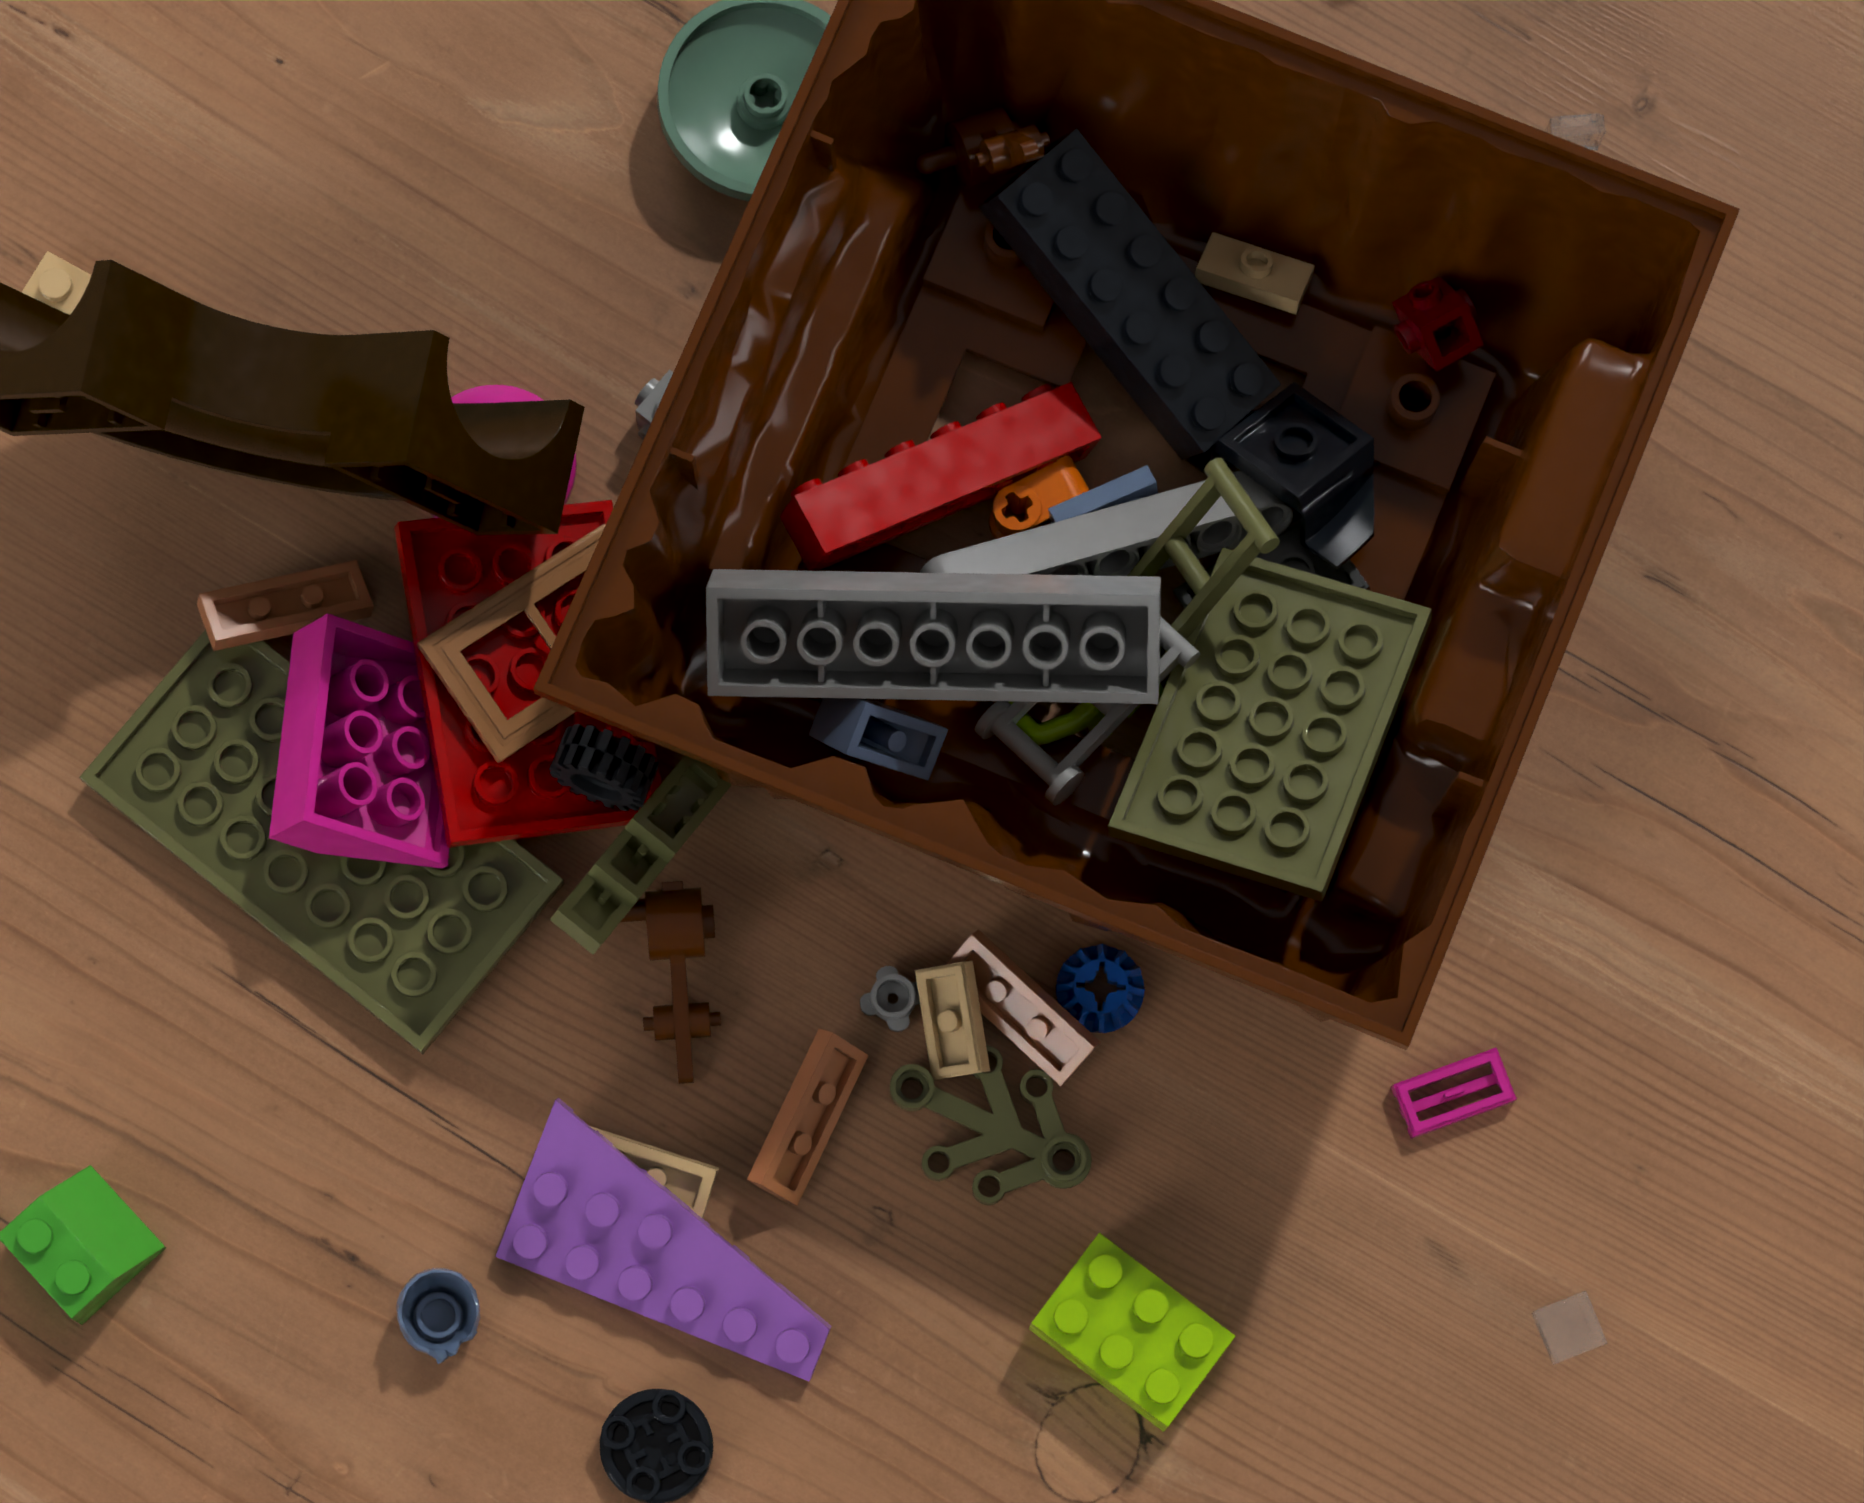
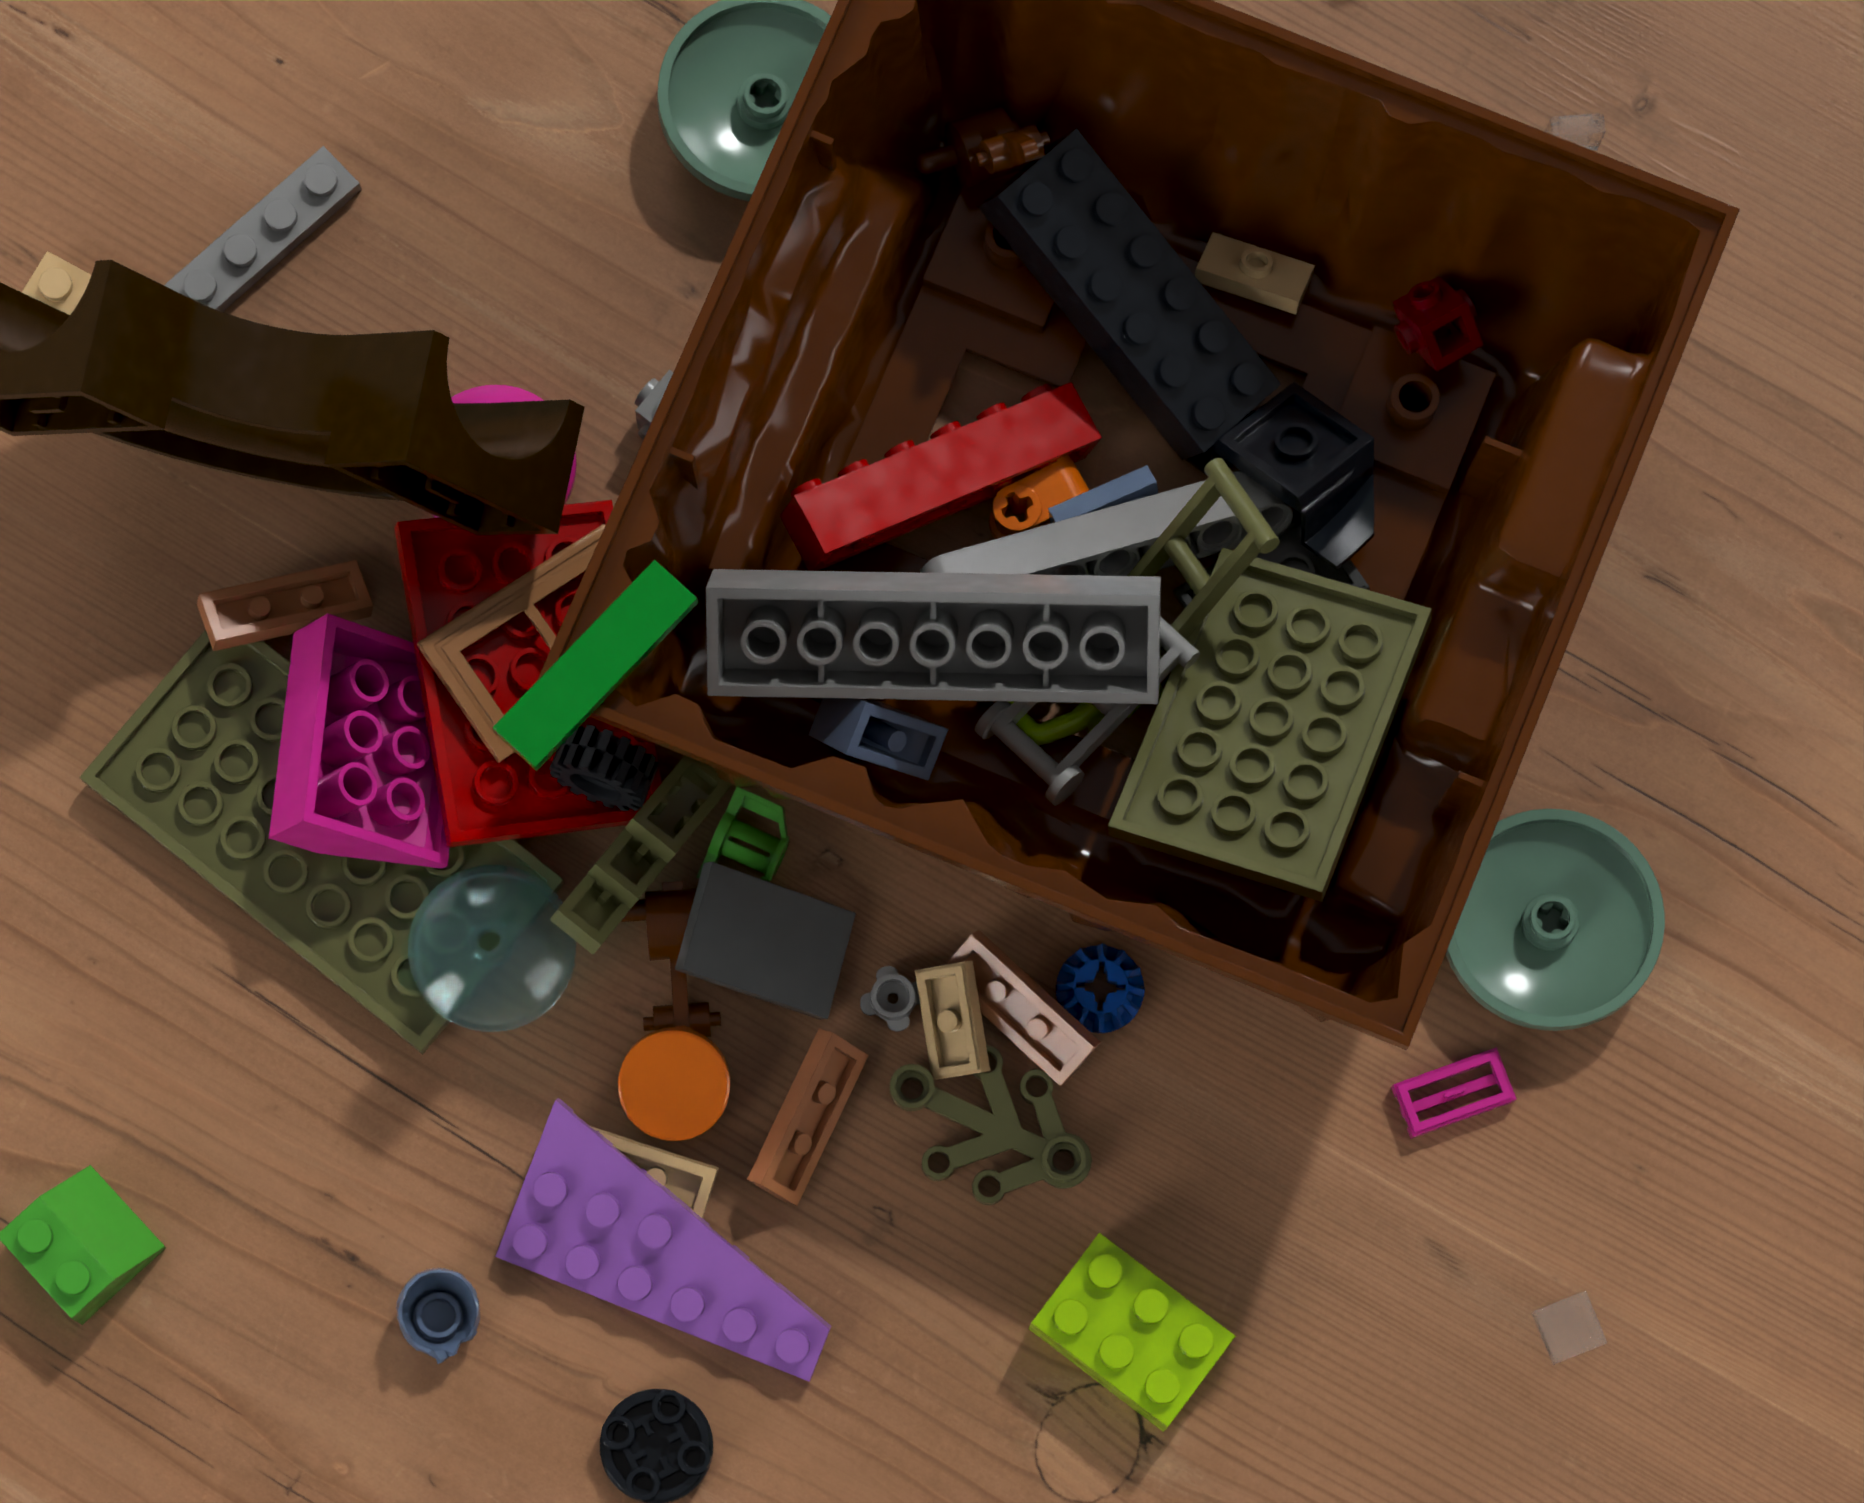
(267, 232): none -> light grey plate
(496, 986): none -> clear light blue dish
(595, 665): none -> green tile
(674, 1083): none -> orange tile
(731, 827): none -> bright green piece
(765, 940): none -> dark grey tile
(1558, 922): none -> sand green dish

